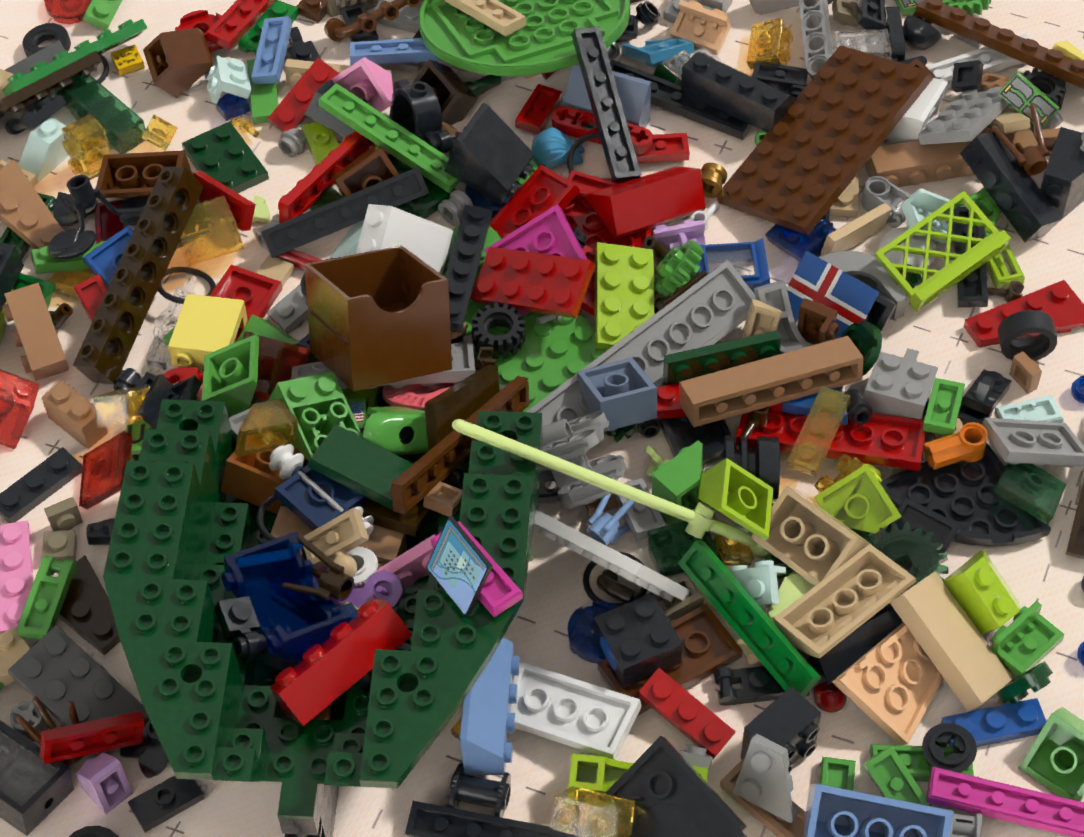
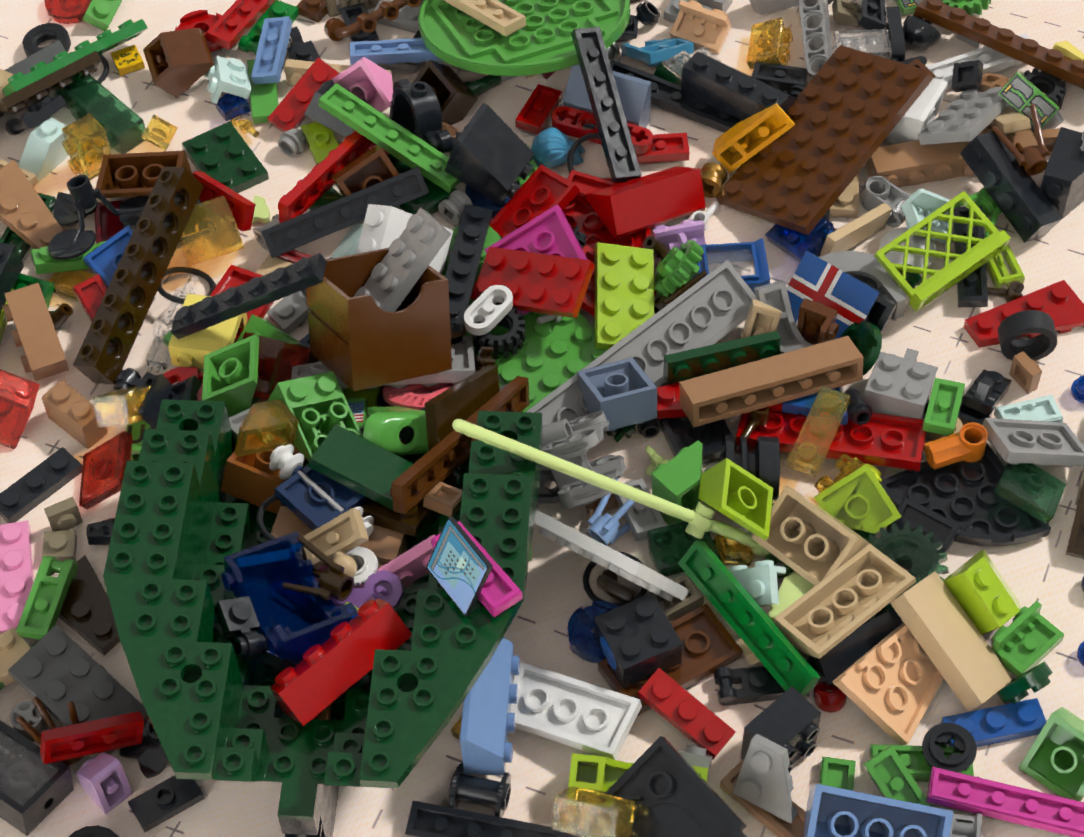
(249, 296): none -> black plate
(405, 261): none -> light grey plate
(486, 311): none -> white plate
(751, 136): none -> light orange slope

